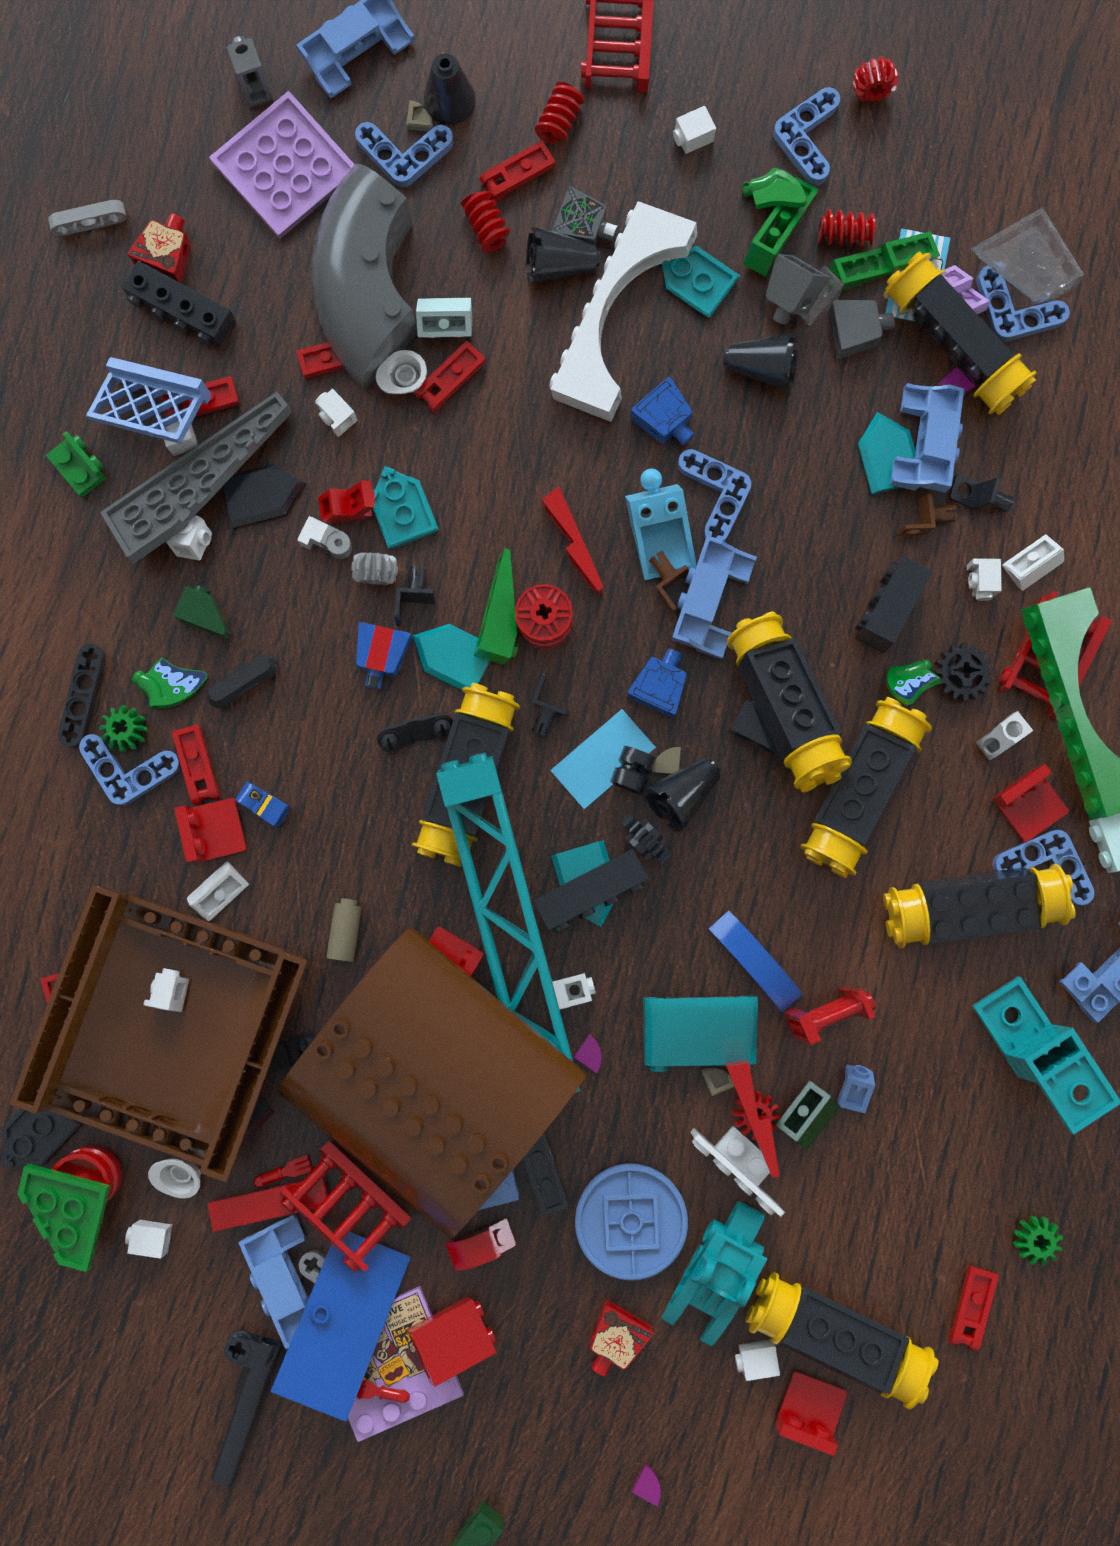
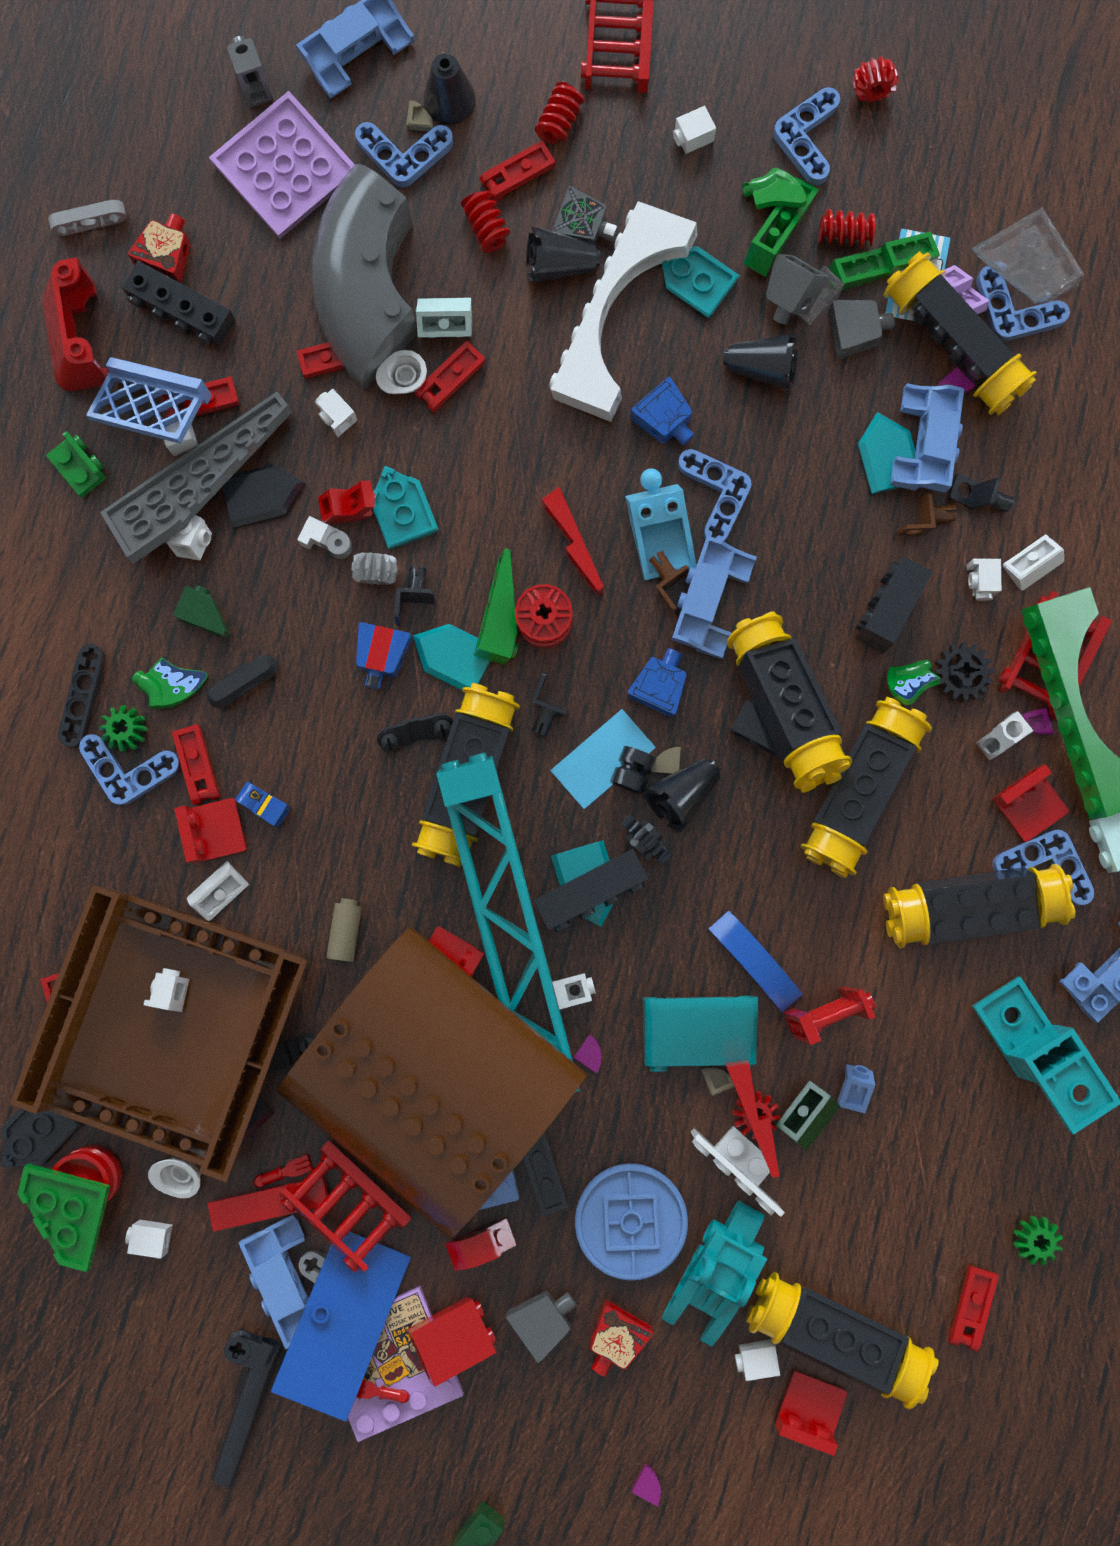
(71, 356): none -> red windscreen
(542, 1322): none -> dark grey torso
(1039, 721): none -> magenta tile

